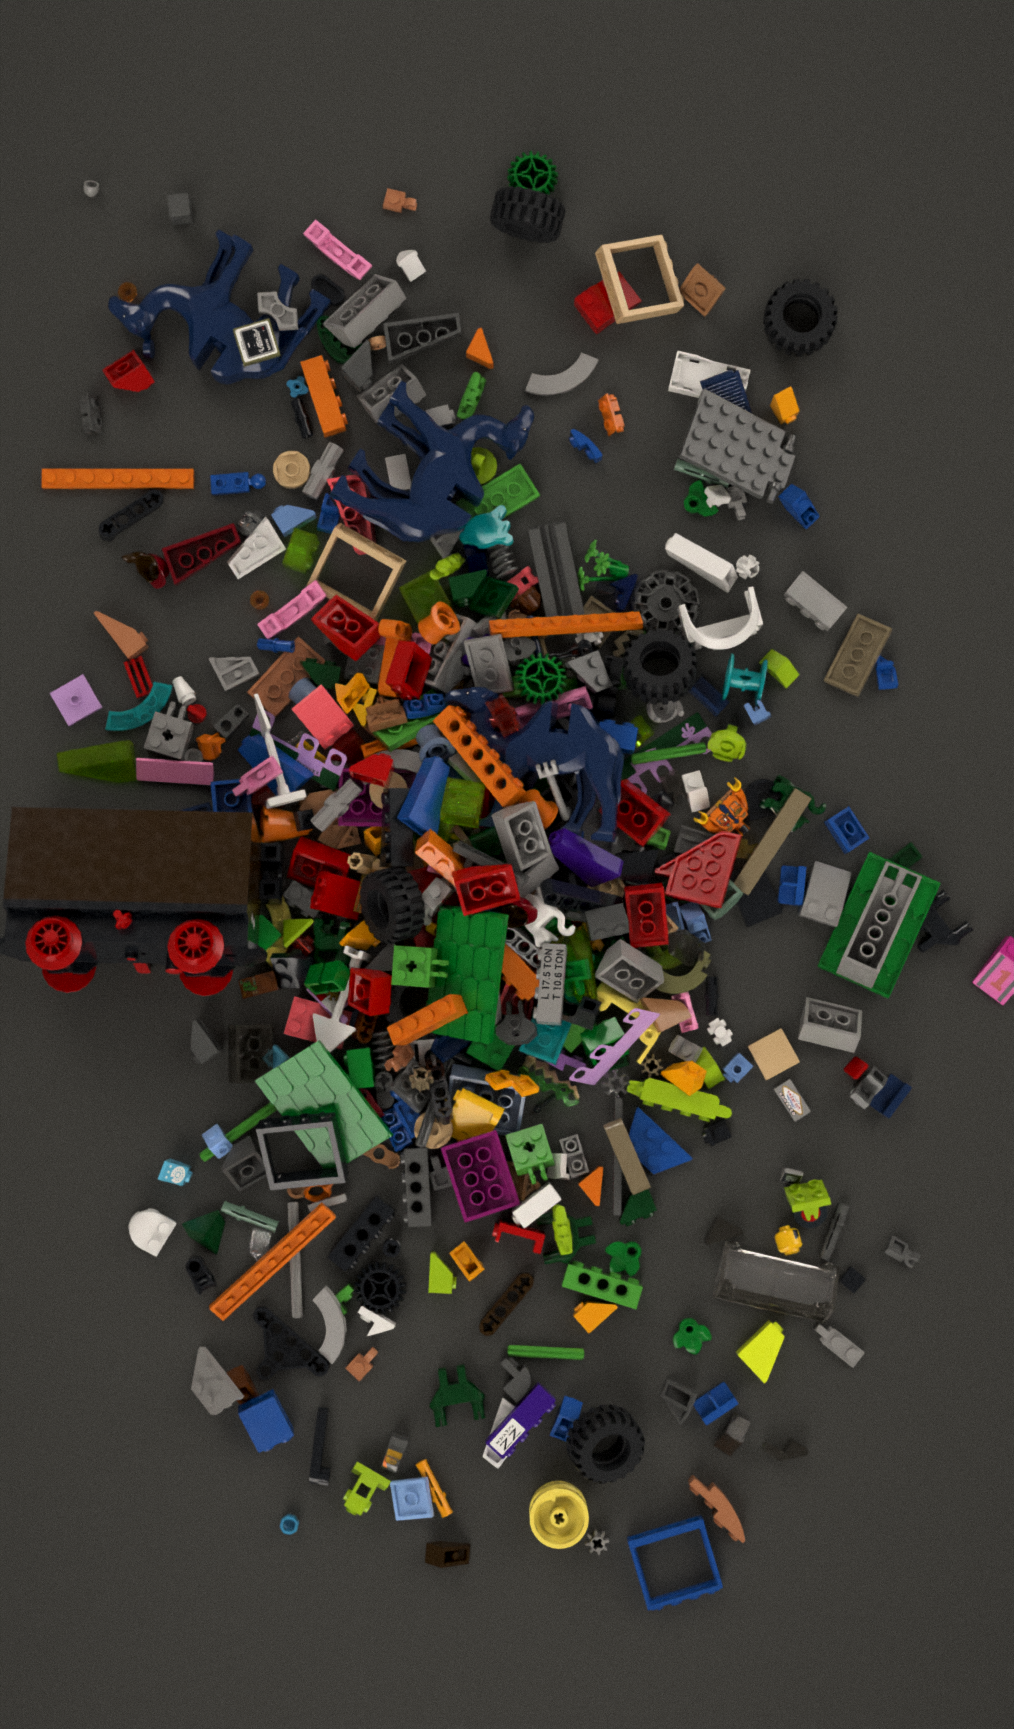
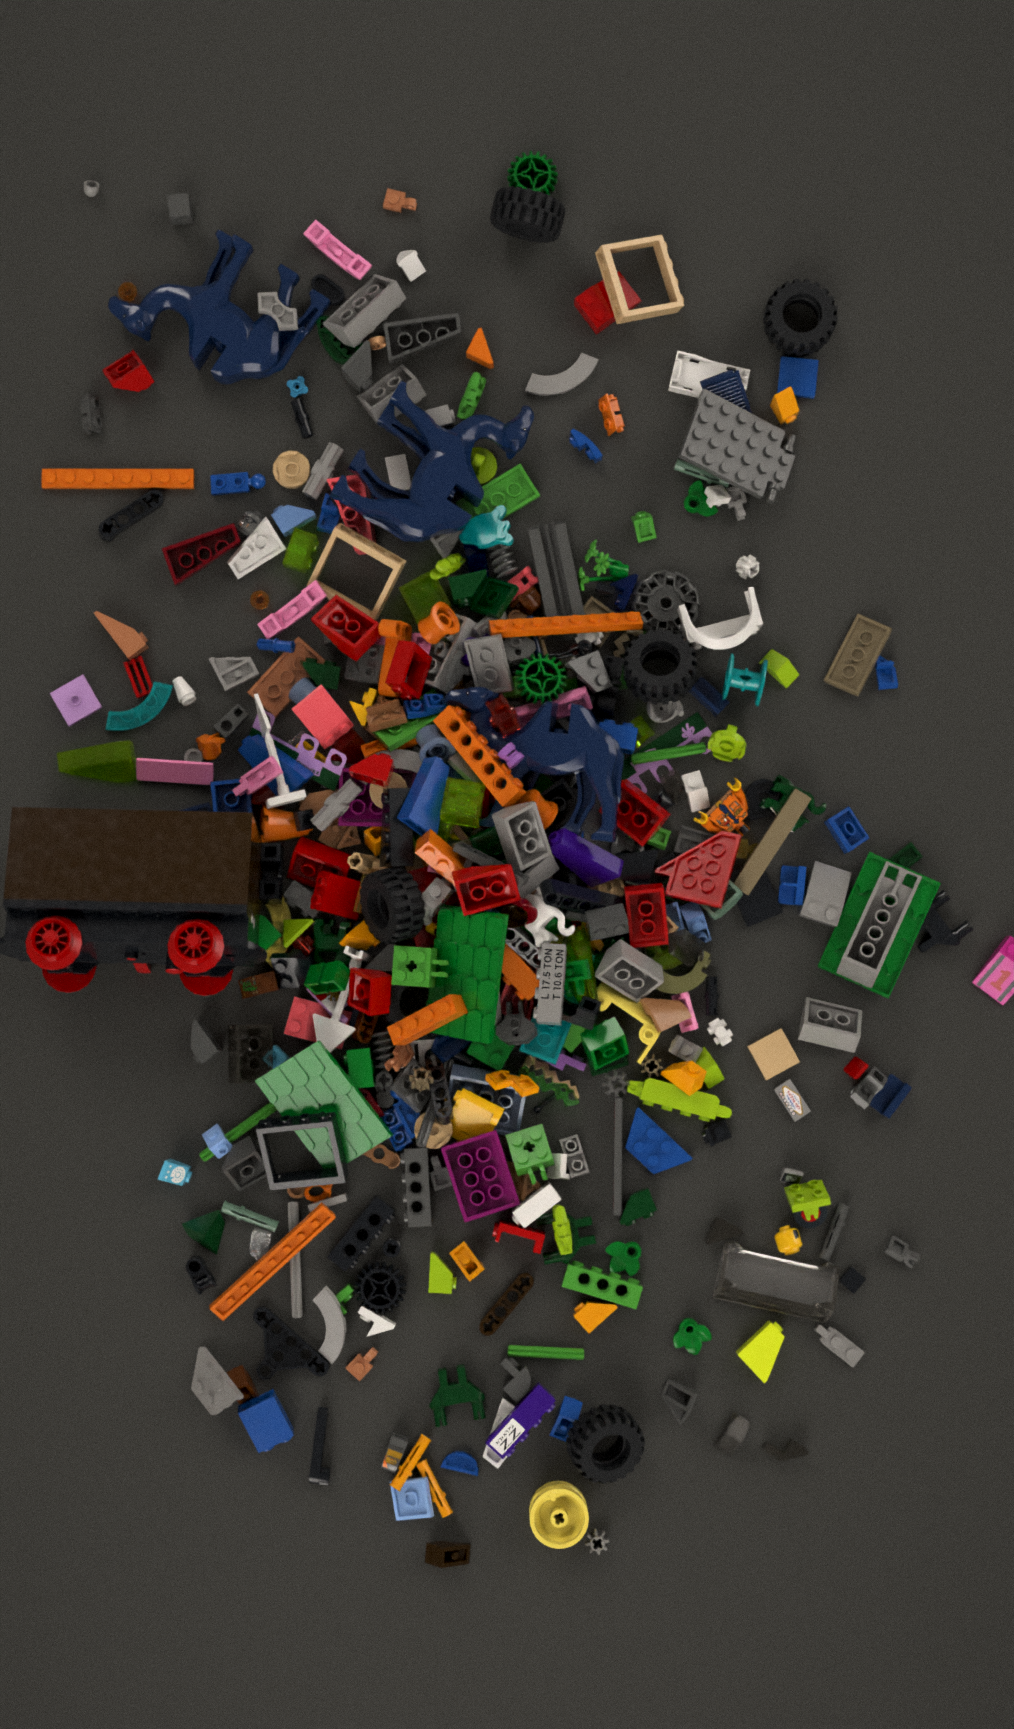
(123, 921): red plate -> none
(148, 349): dark blue tile -> none
(150, 567): dark brown hair -> none
(150, 1230): white slope -> none
(163, 725): light grey hinge -> none
(196, 713): red plate -> none
(256, 342): tile -> none
(289, 1524): dark azure tile -> none
(323, 396): orange brick -> none
(352, 692): light orange slope -> none
(355, 1503): lime tile -> none
(410, 1462): none -> light orange pin
(460, 1462): none -> blue tile
(510, 755): none -> medium lavender wheel
(565, 812): light grey hinge -> none
(592, 1185): orange slope -> none
(613, 1053): lavender piece -> none
(626, 1156): dark tan beam -> none
(643, 526): none -> bright green bracket
(692, 1592): blue window -> none
(701, 290): medium nougat tile -> none
(702, 562): white slope -> none
(715, 1403): blue panel -> none
(724, 1512): nougat slope -> none
(736, 1068): medium blue brick -> none
(759, 715): medium blue hinge -> none
(799, 374): none -> blue tile
(799, 505): blue slope -> none
(814, 601): light grey slope -> none

